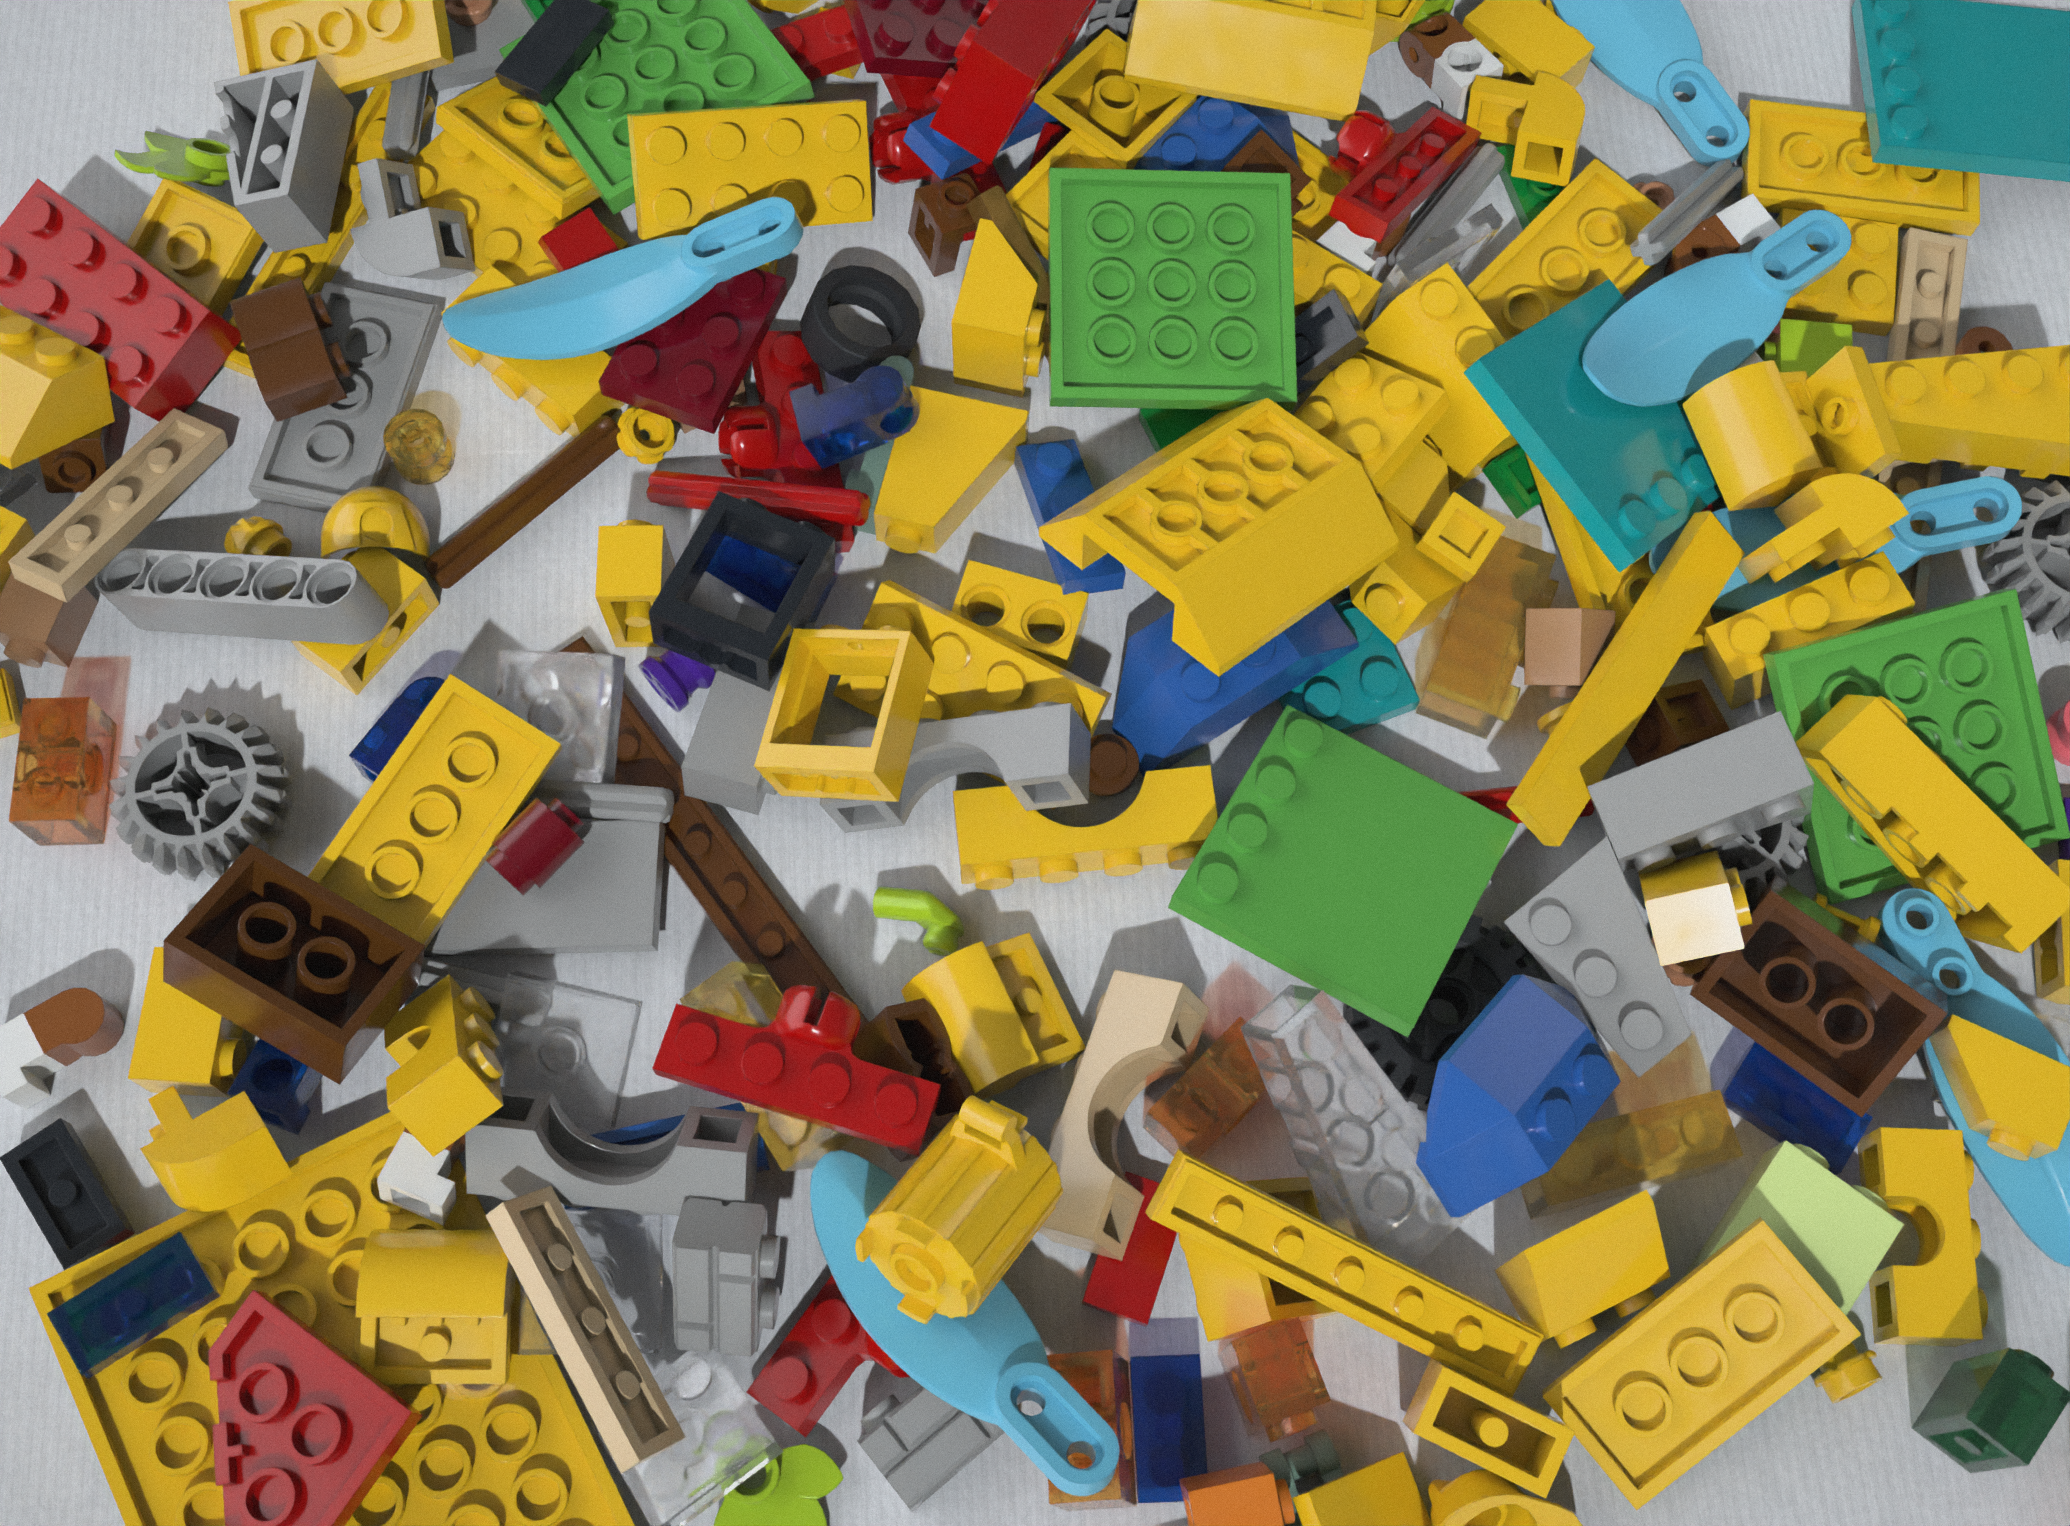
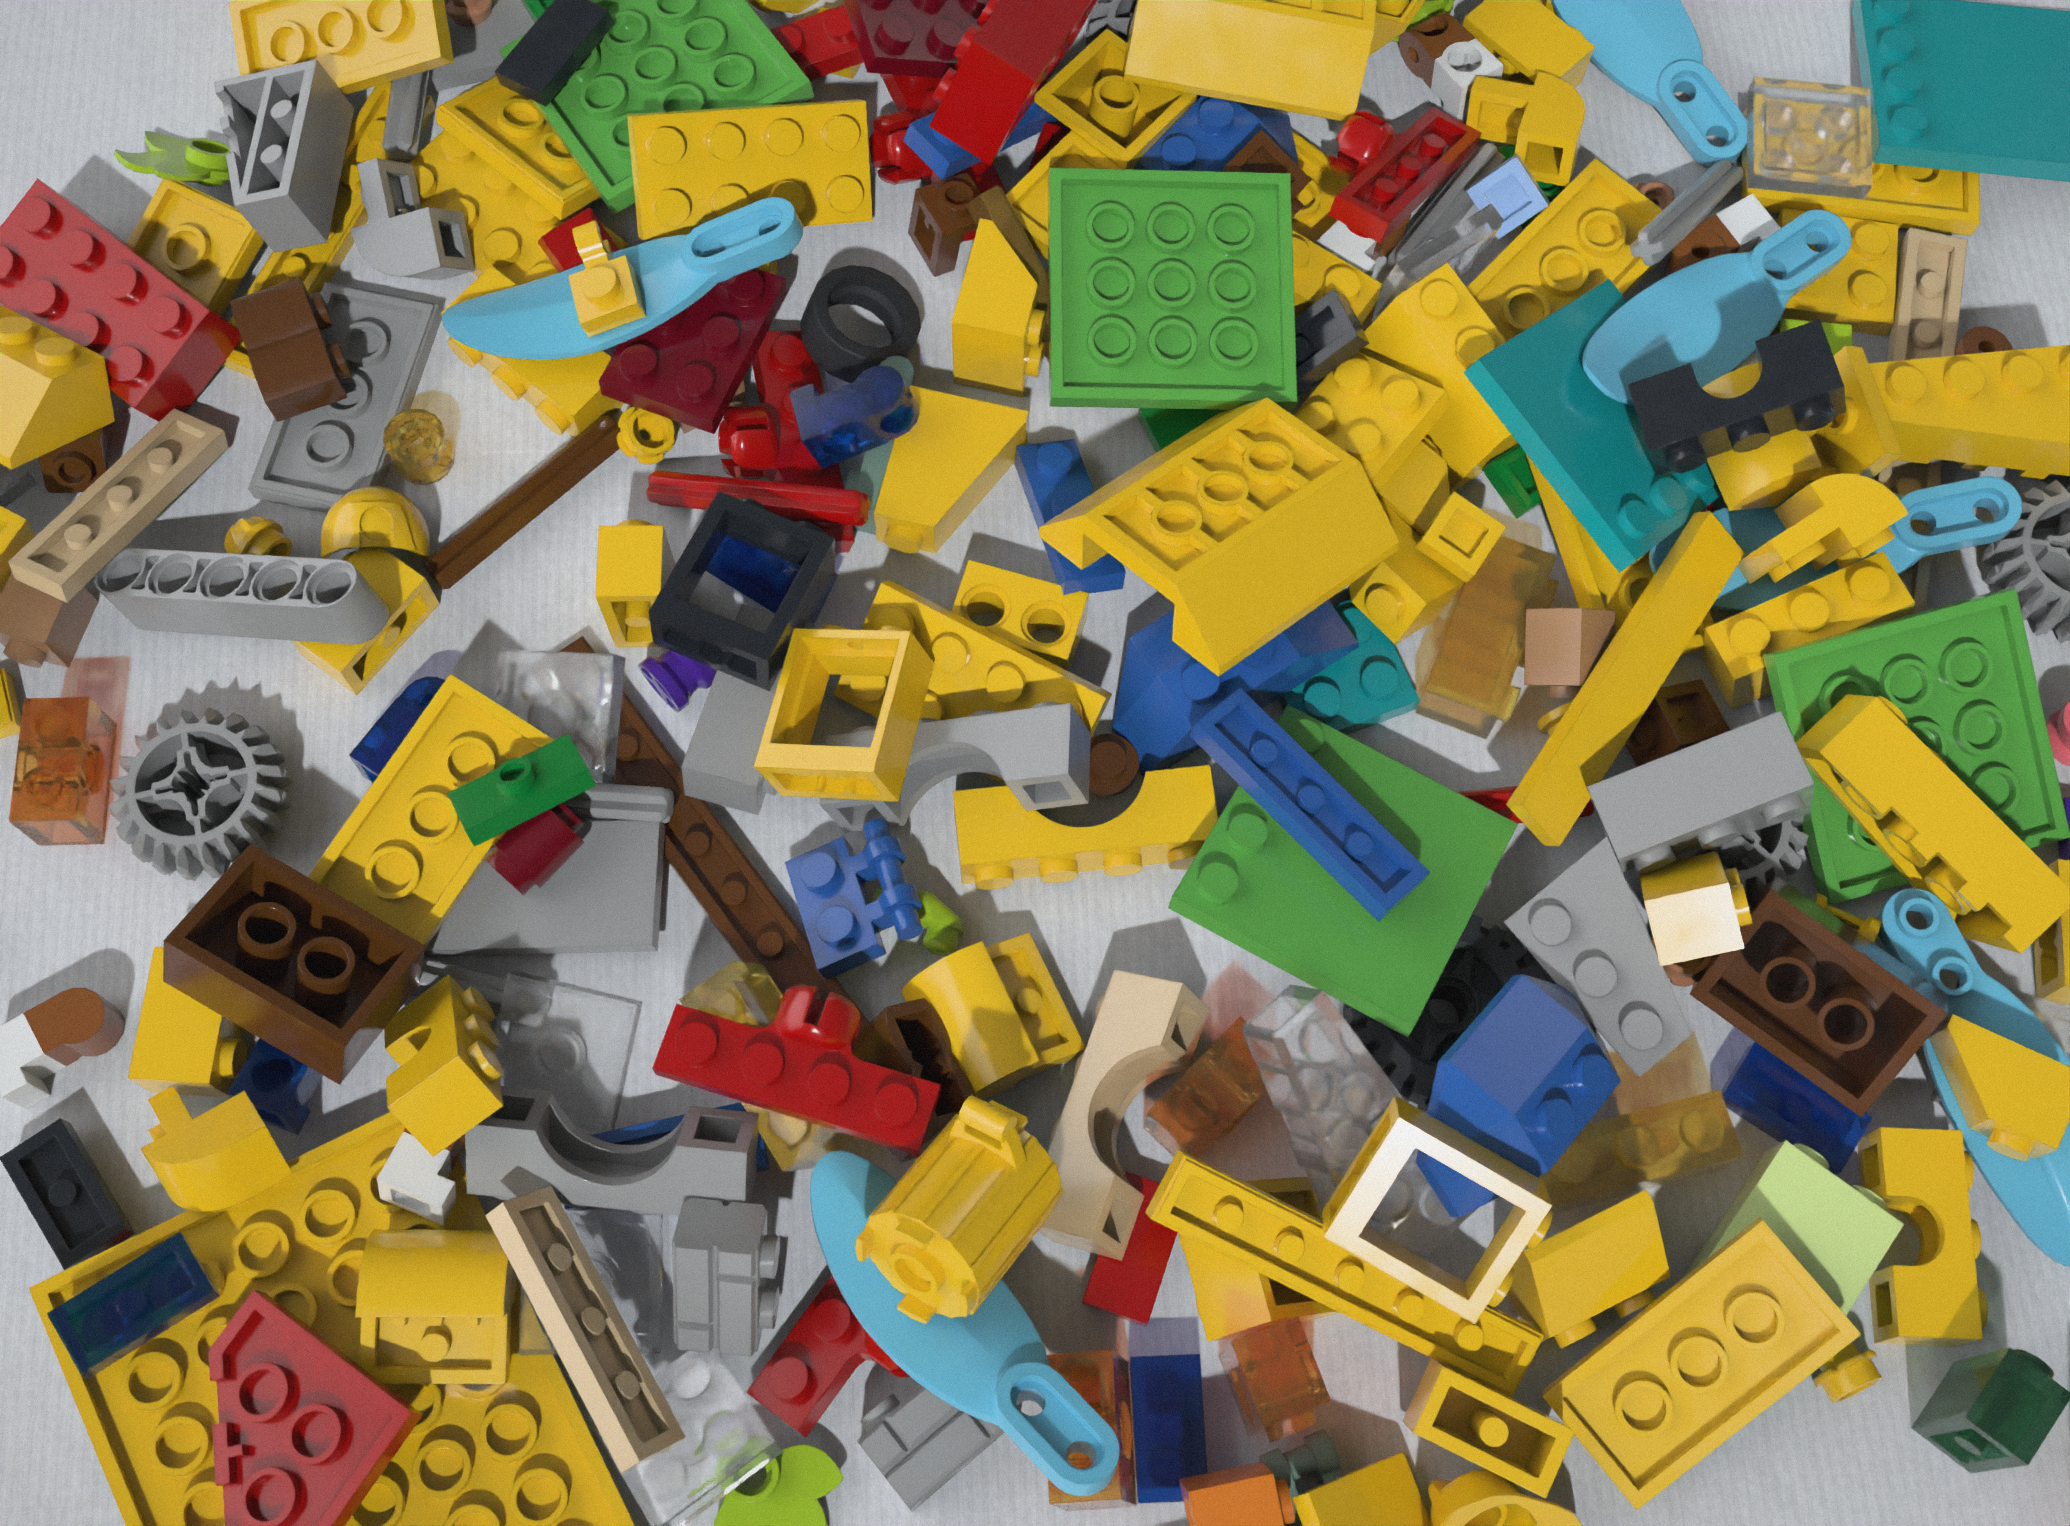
(521, 789): none -> green plate
(607, 289): none -> yellow plate
(835, 904): none -> blue plate
(1309, 804): none -> blue plate
(1376, 1168): none -> window
(1511, 192): none -> light blue plate
(1795, 391): none -> black arch
(1809, 138): none -> clear plate

